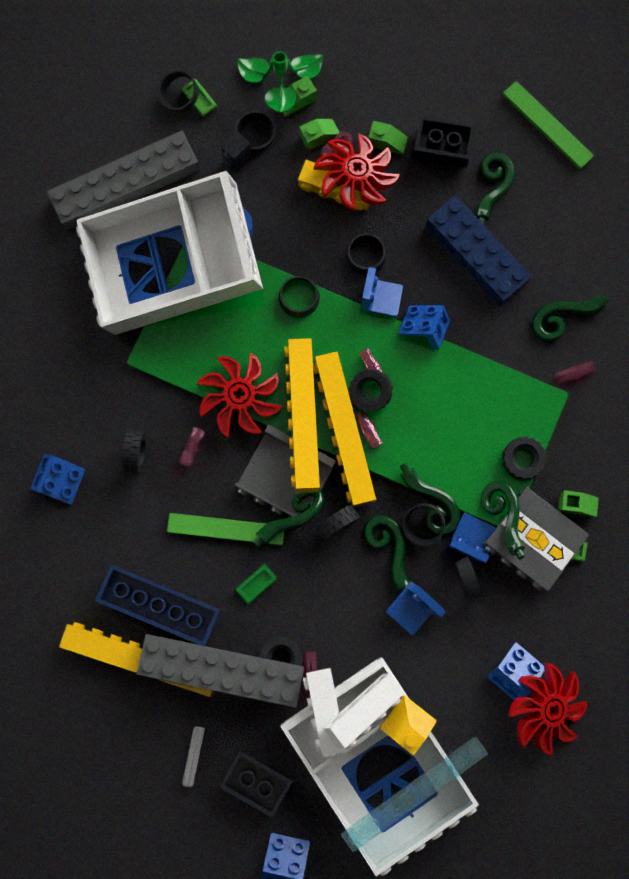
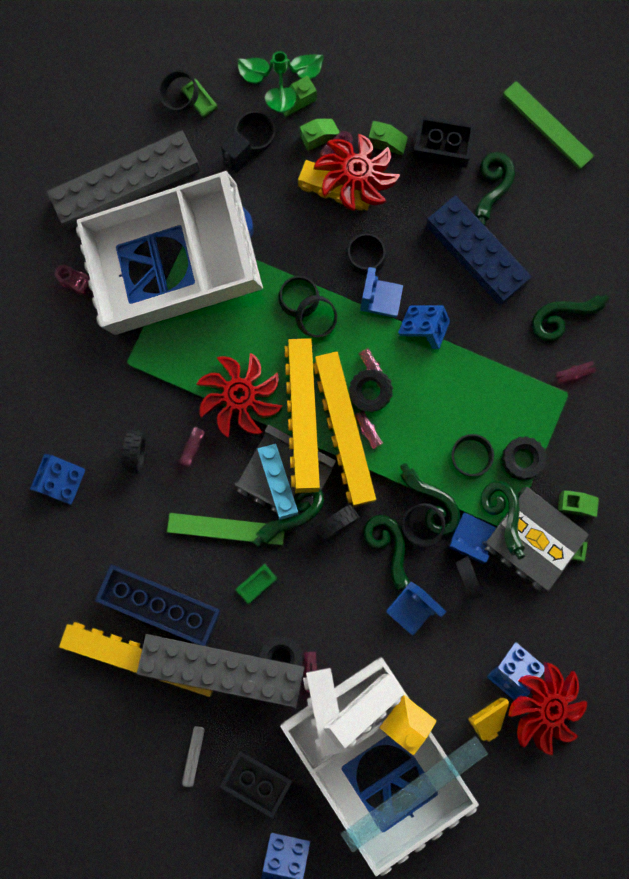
(76, 281): none -> clear pink piece
(277, 481): none -> medium azure plate
(299, 312): none -> black tyre
(483, 441): none -> black tyre
(490, 719): none -> yellow slope

